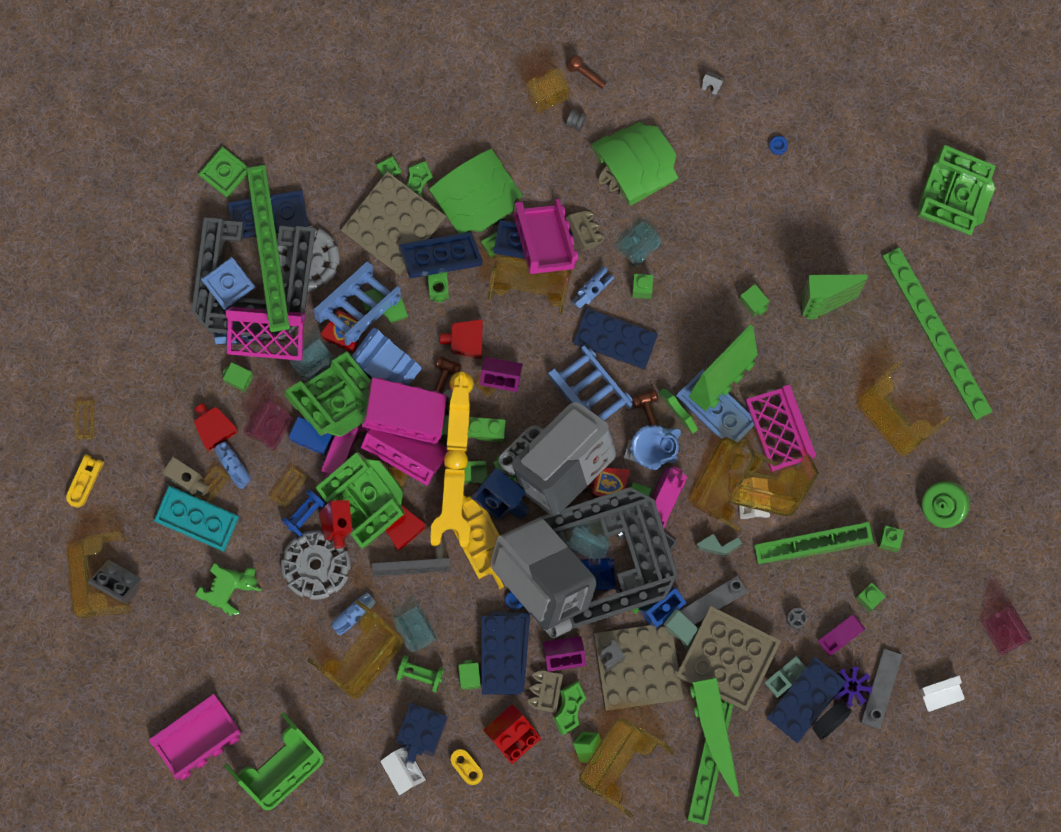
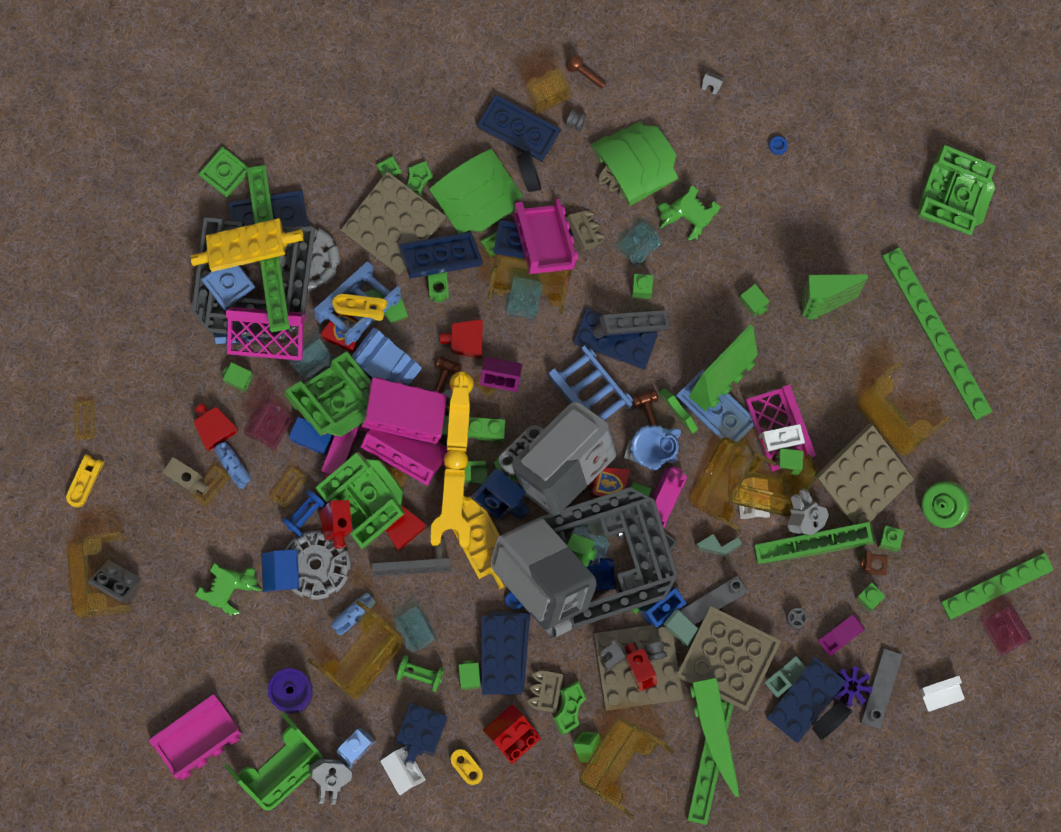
(196, 518): teal tile -> none
(246, 245): none -> yellow plate
(280, 570): none -> blue slope
(293, 702): none -> dark purple wheel
(329, 779): none -> light grey hinge
(355, 747): none -> light blue torso
(359, 306): none -> yellow plate
(518, 128): none -> dark blue plate
(524, 298): none -> clear light blue bracket
(529, 171): none -> black tyre
(564, 653): magenta brick -> none
(582, 548): none -> bright green brick
(586, 293): medium blue hinge -> none
(632, 323): none -> flat silver piece
(642, 673): none -> red torso
(656, 651): none -> flat silver wheel
(689, 209): none -> bright green animal
(782, 437): none -> white panel
(791, 460): none -> bright green panel
(805, 514): none -> light grey hinge
(864, 476): none -> dark tan plate
(866, 562): none -> copper bracket
(997, 586): none -> bright green plate

